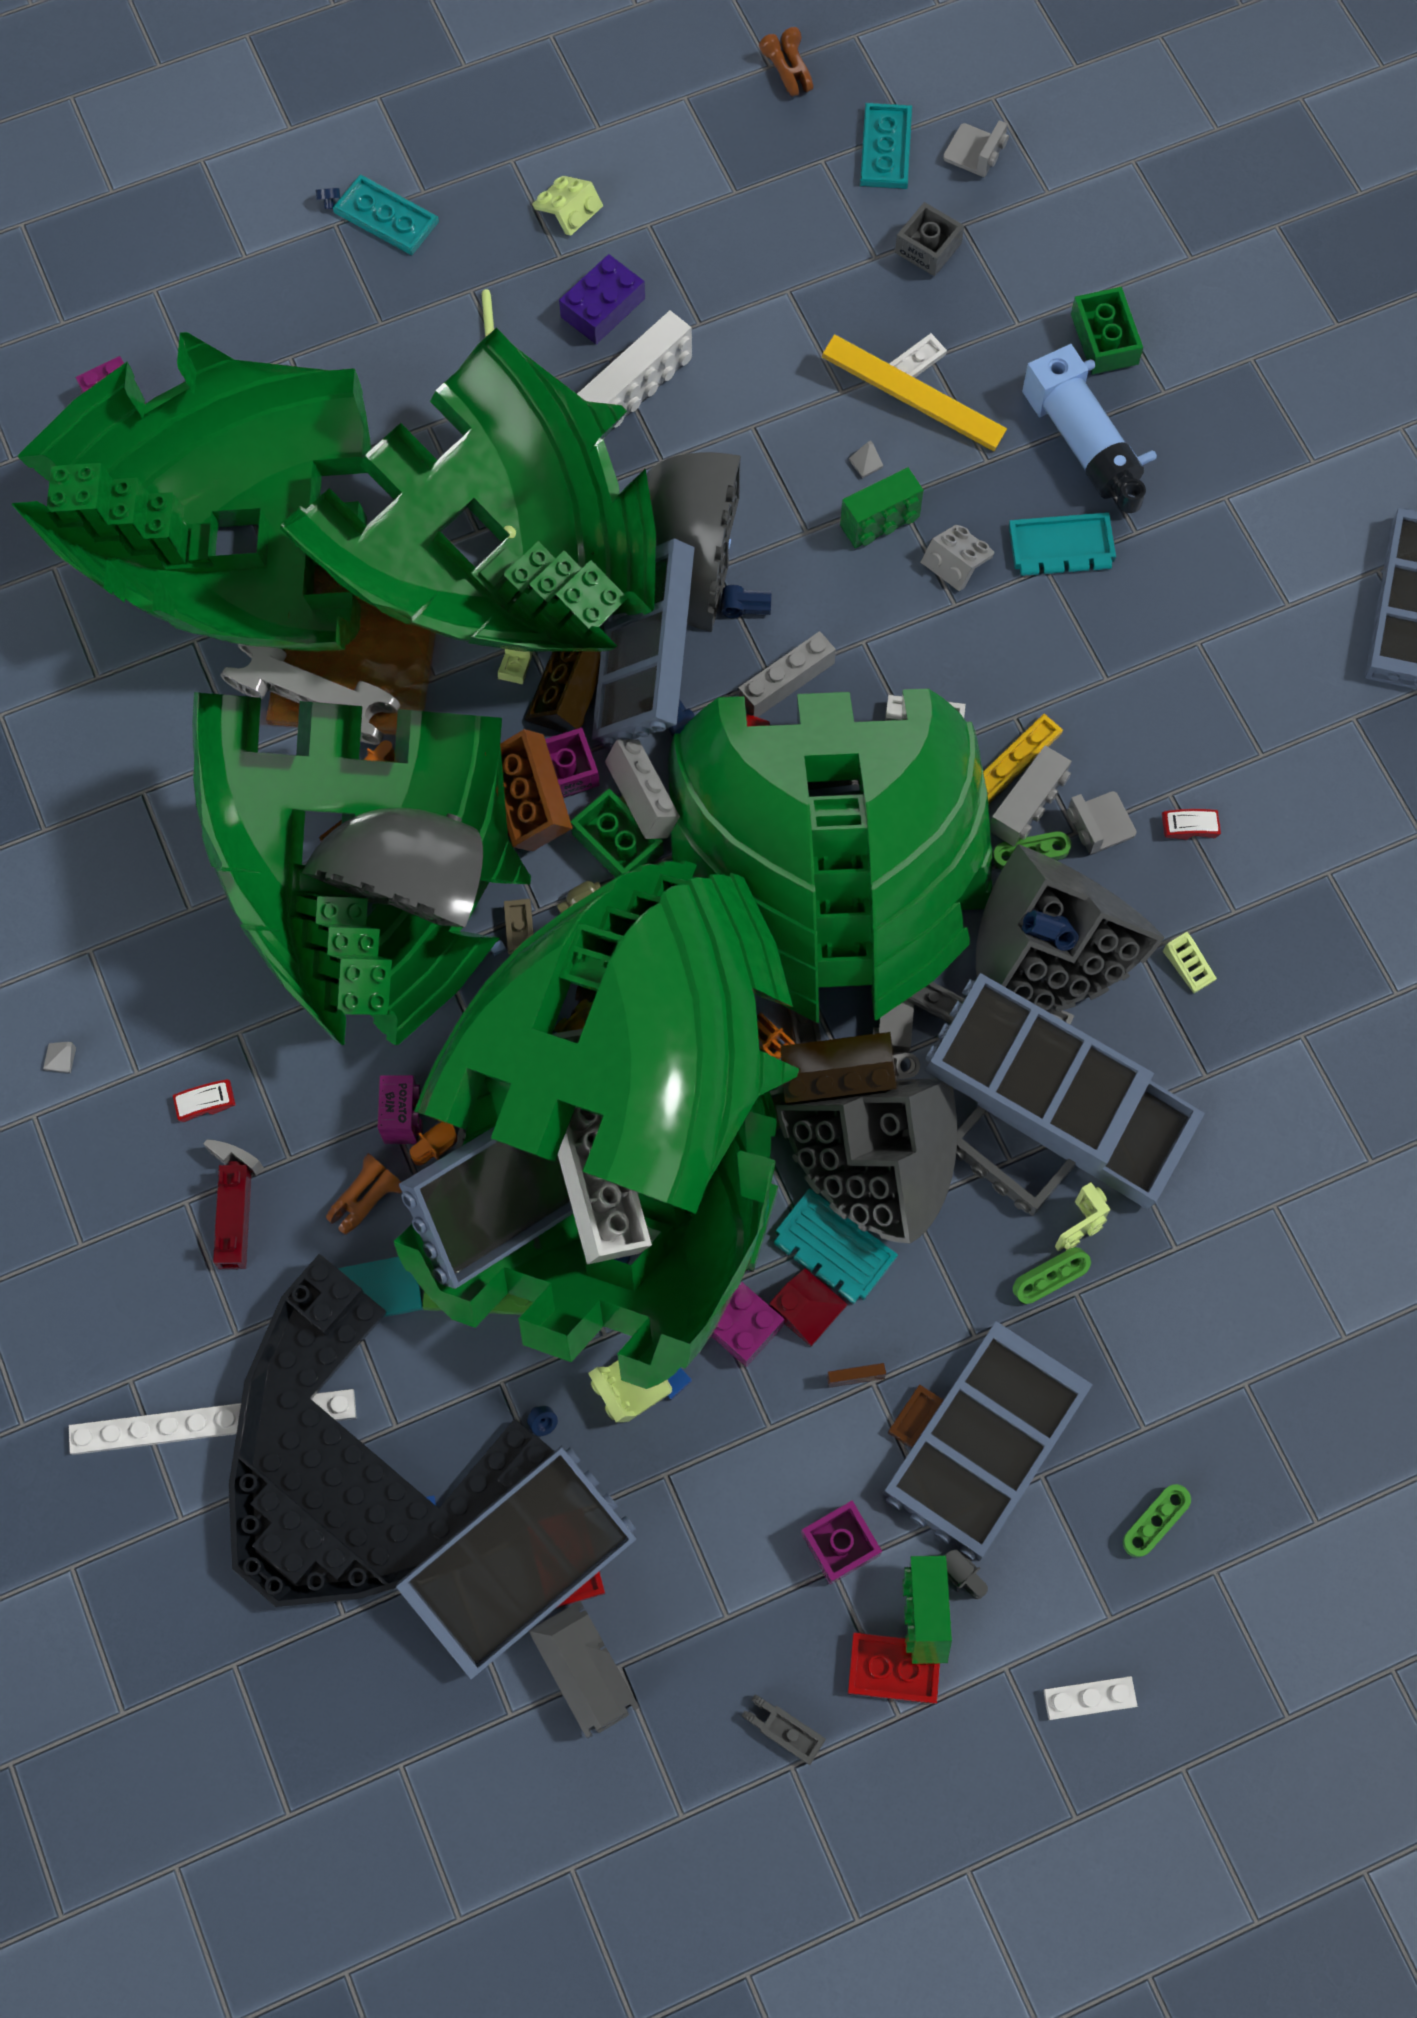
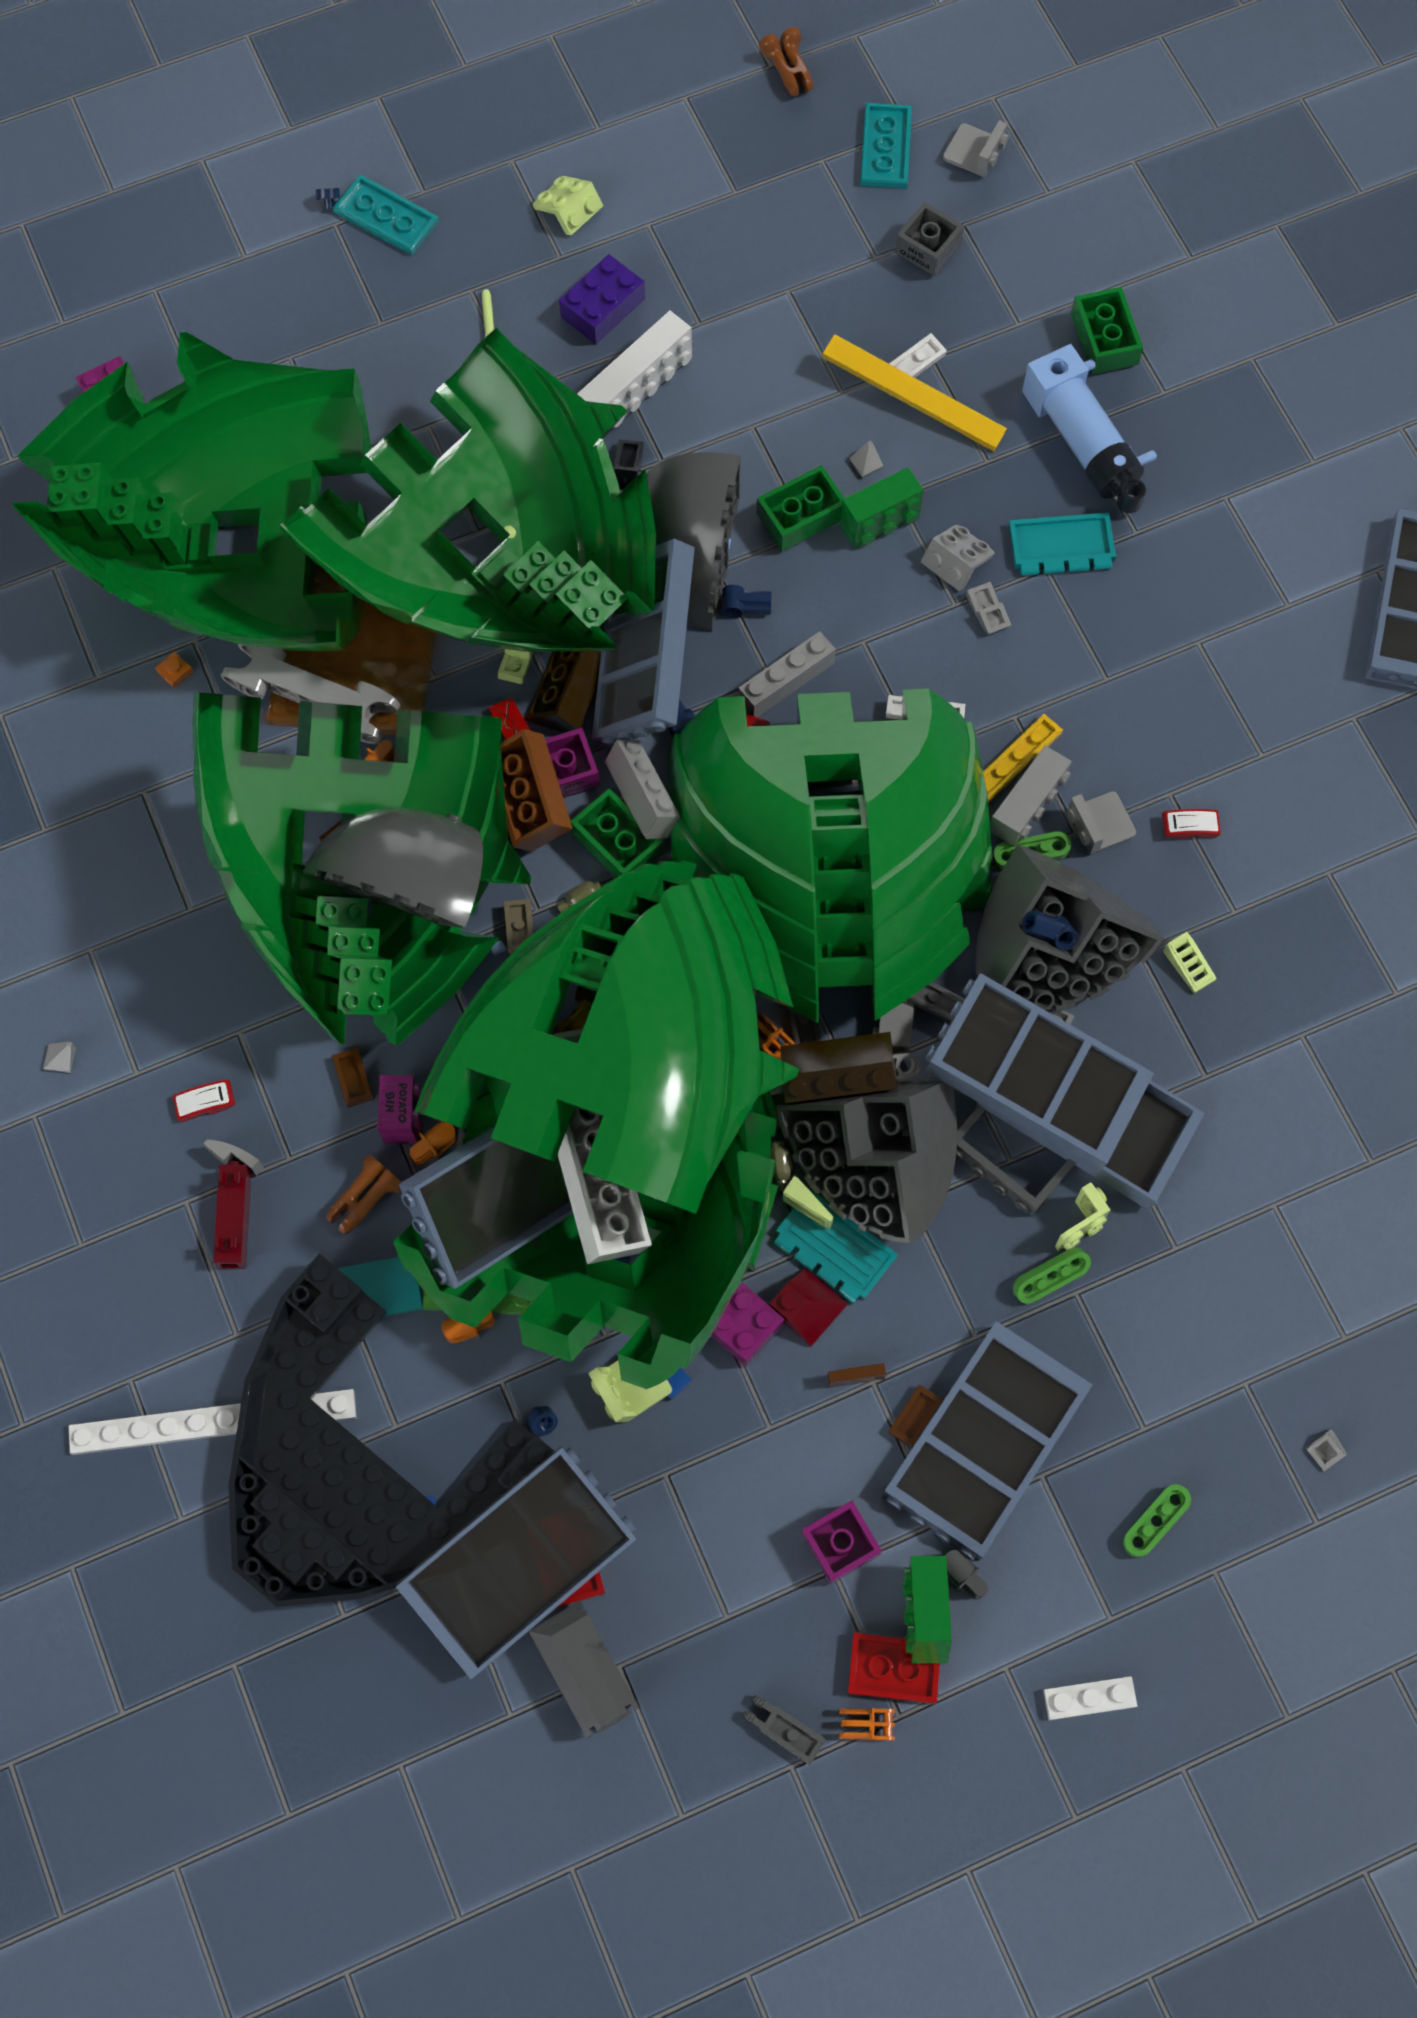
(174, 669): none -> orange plate
(352, 1077): none -> reddish brown tile
(457, 1332): none -> orange arm
(511, 717): none -> red tile
(628, 462): none -> black slope
(783, 1165): none -> olive plant
(800, 508): none -> green brick
(803, 1200): none -> yellowish green slope
(870, 1724): none -> orange arm
(987, 608): none -> light grey slope
(1327, 1450): none -> light grey slope

